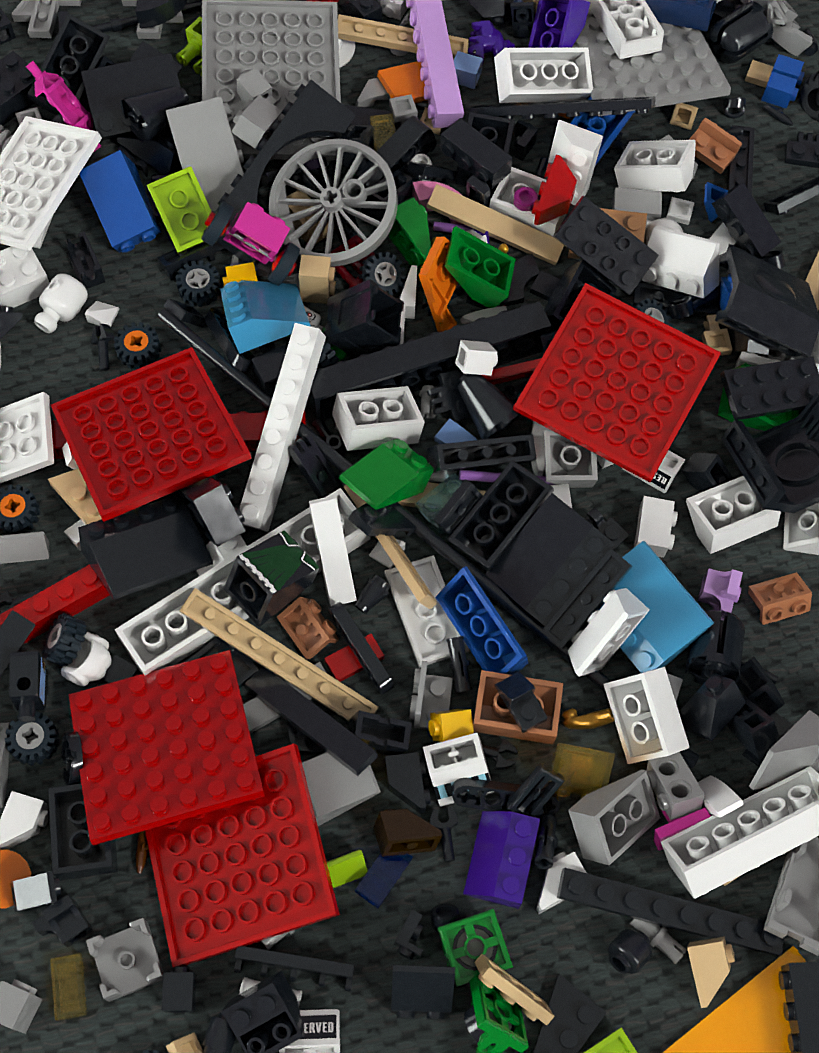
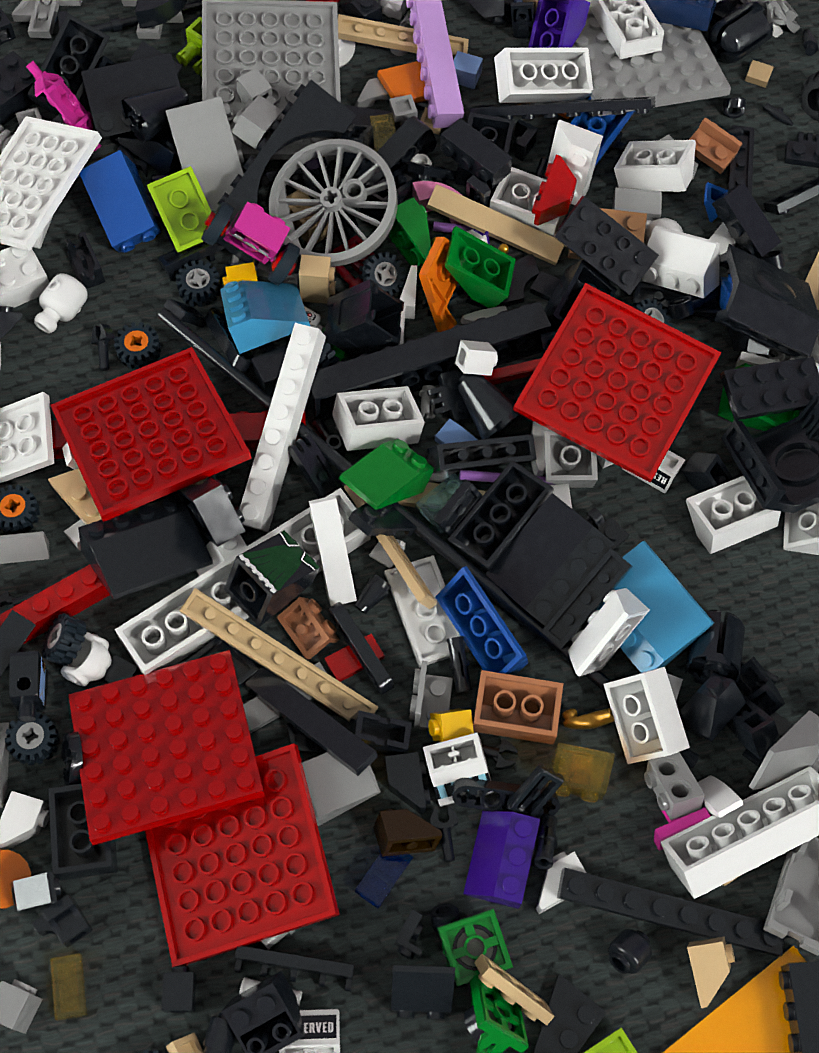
(101, 313): white slope -> none
(126, 960): light grey panel -> none
(141, 851): reddish brown helmet -> none
(347, 868): lime slope -> none
(486, 39): dark purple animal -> none
(521, 701): black slope -> none
(525, 198): magenta tile -> none
(614, 817): light grey slope -> none
(655, 524): white brick -> none
(661, 939): light grey pin -> none
(680, 210): white tile -> none
(683, 115): tan slope -> none
(716, 337): tan plate -> none
(721, 589): lavender brick -> none
(781, 598): nougat bracket -> none
(783, 80): blue piece -> none
(791, 39): light grey slope -> none

